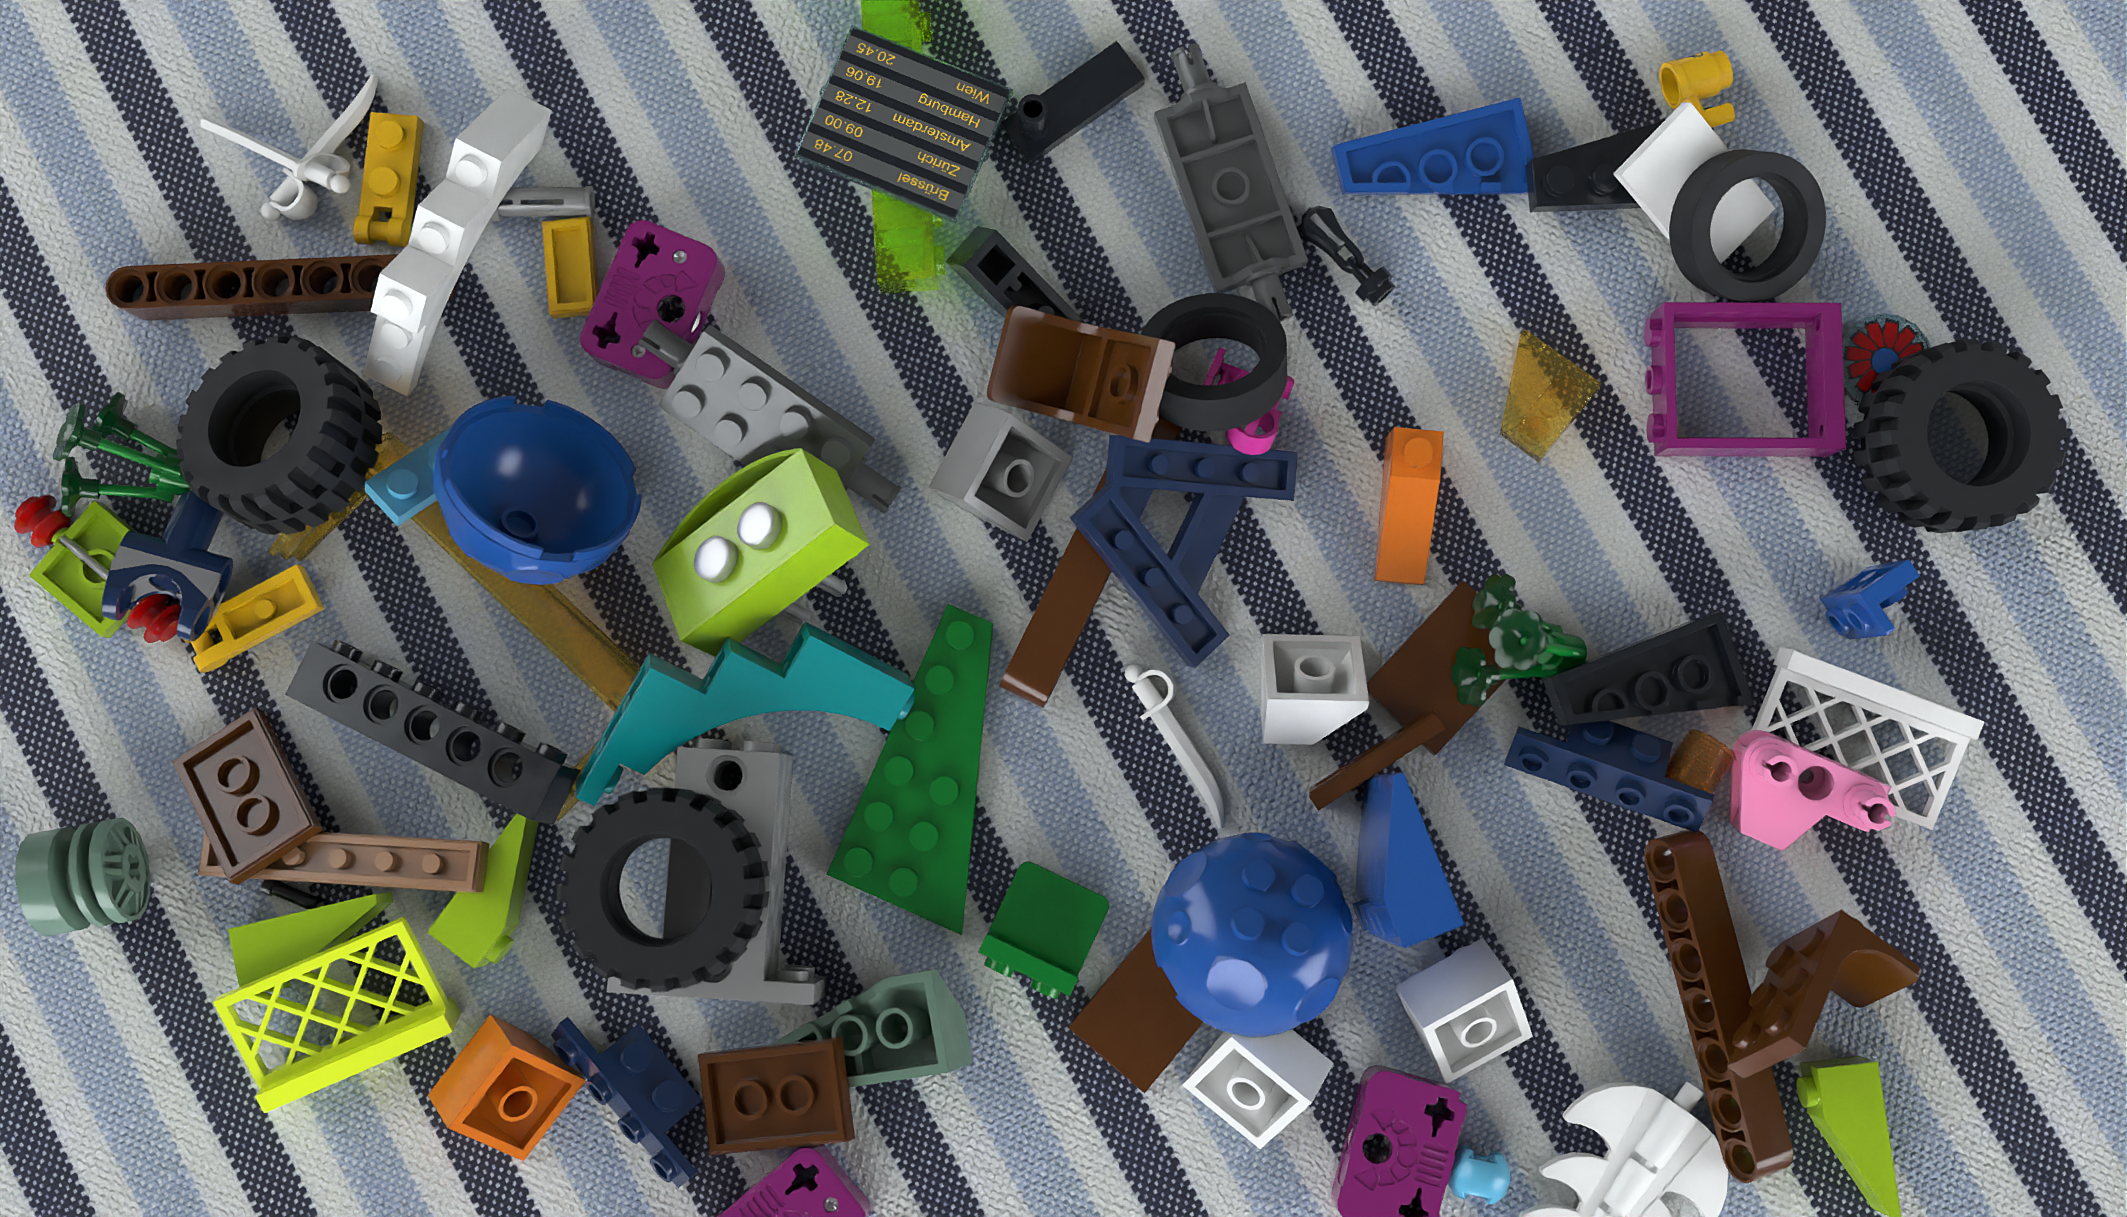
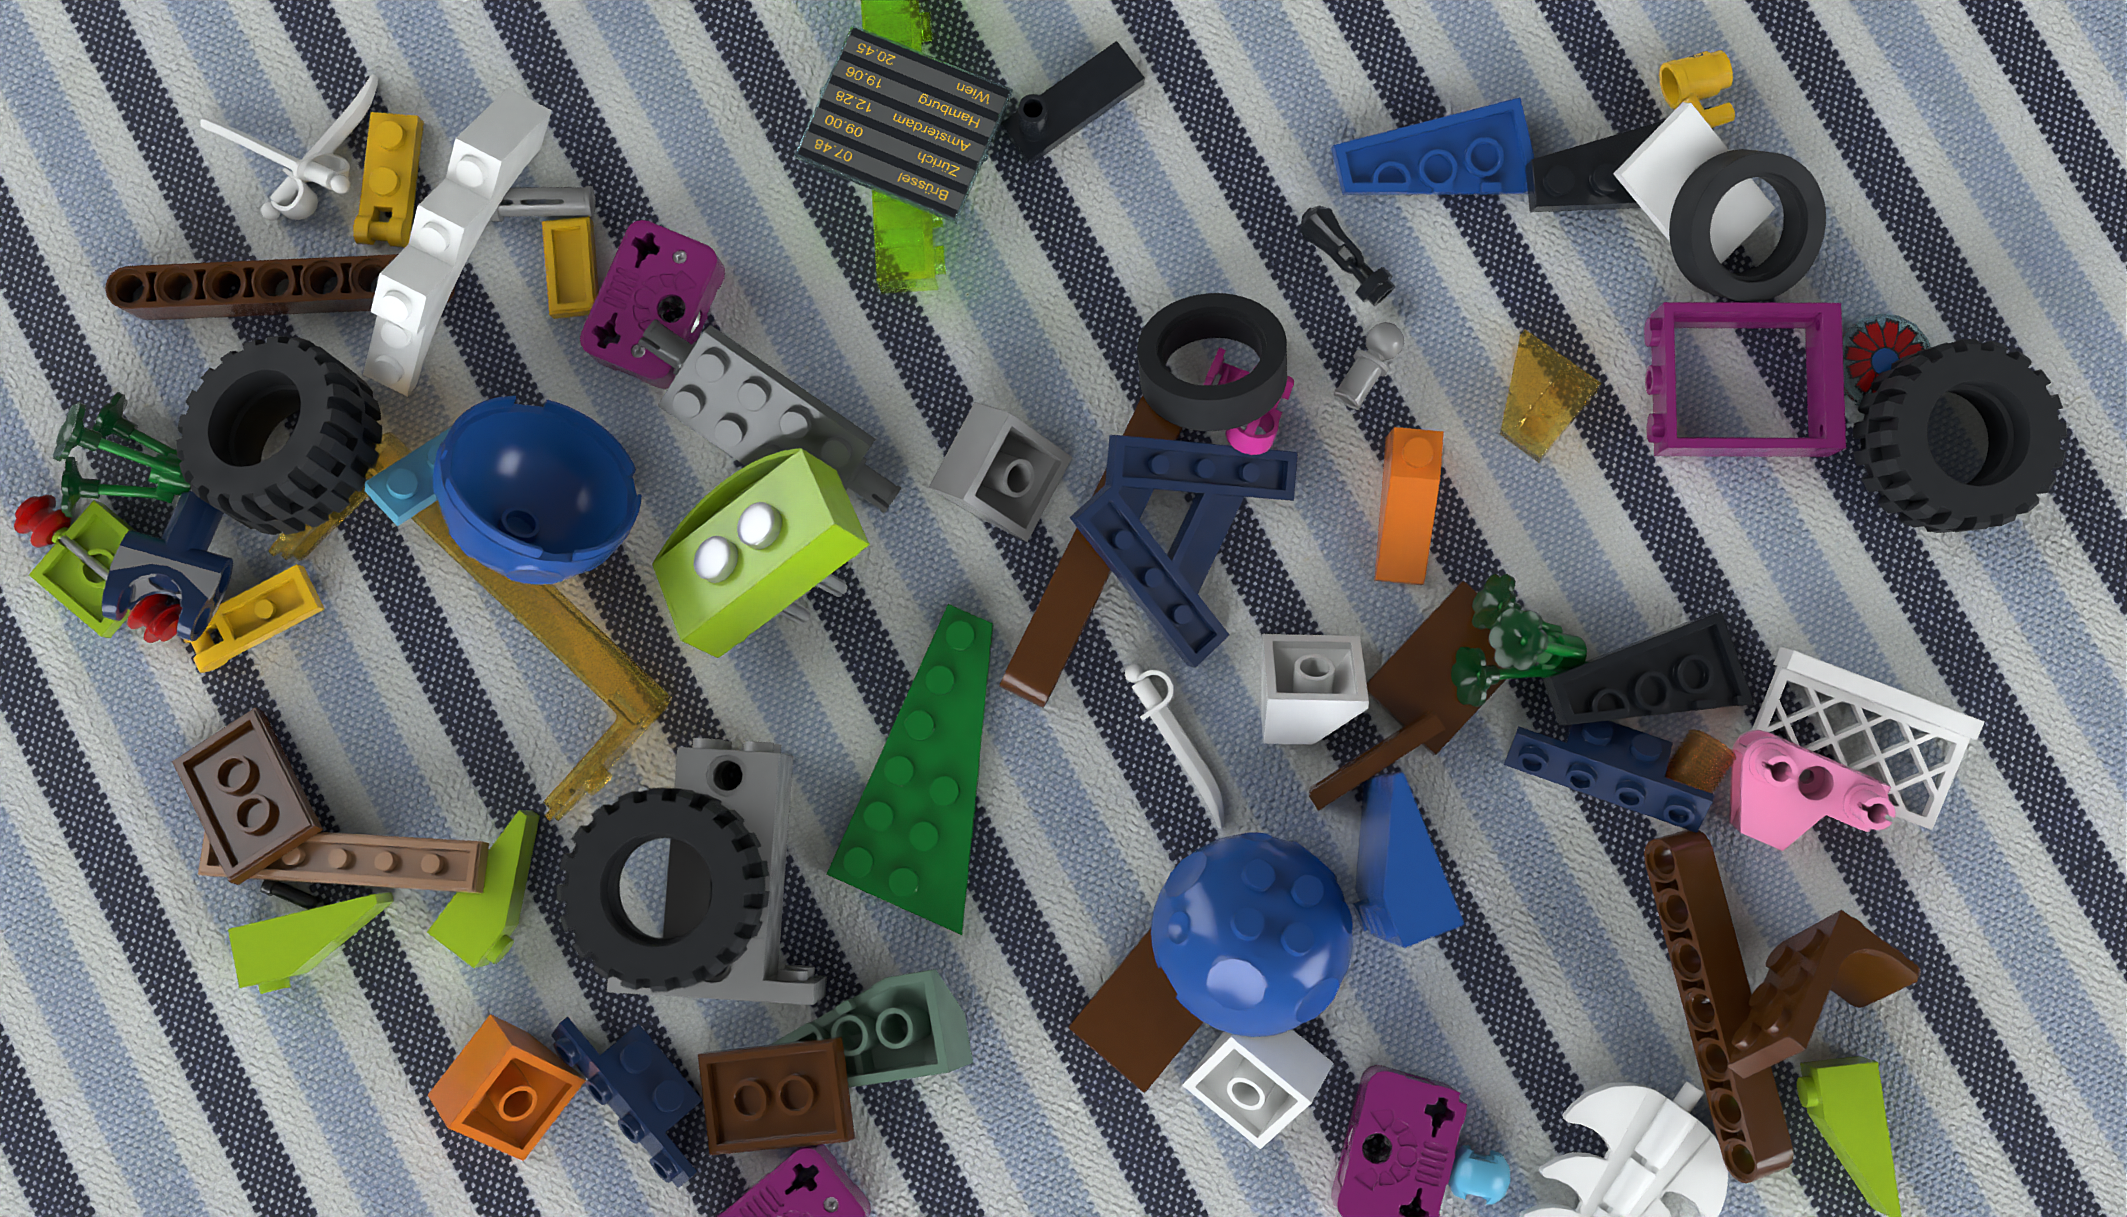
(82, 876): sand green wheel -> none
(325, 685): black brick -> none
(354, 1052): neon yellow fence -> none
(674, 706): teal arch -> none
(1004, 276): black slope -> none
(1044, 929): green bracket -> none
(1081, 372): reddish brown bracket -> none
(1229, 185): dark grey plate -> none
(1383, 343): none -> light grey pin
(1465, 1010): white slope -> none
(1858, 604): blue bracket -> none

